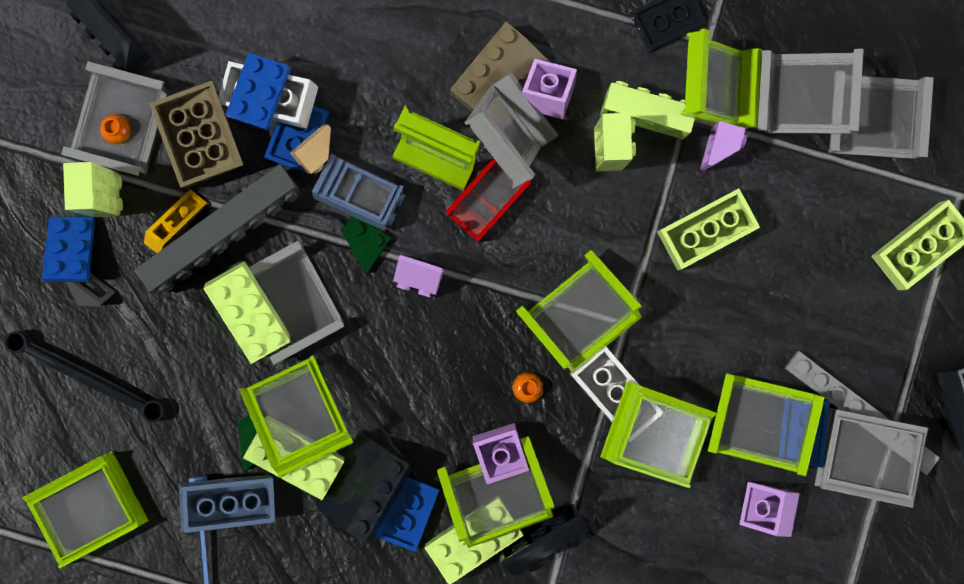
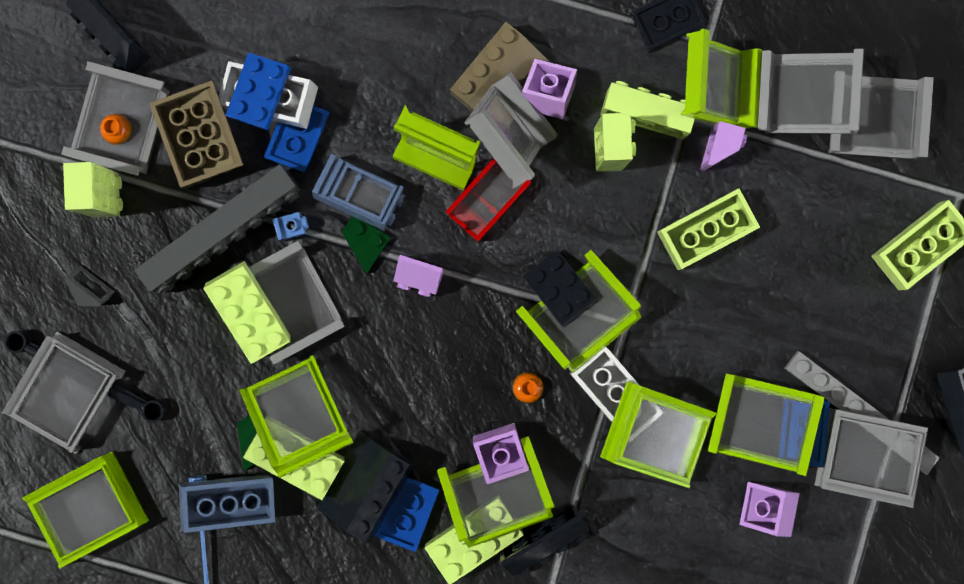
(62, 390): none -> piece
(68, 249): blue plate -> none
(174, 221): yellow slope -> none
(282, 230): none -> medium blue brick
(314, 150): tan slope -> none
(560, 288): none -> black plate

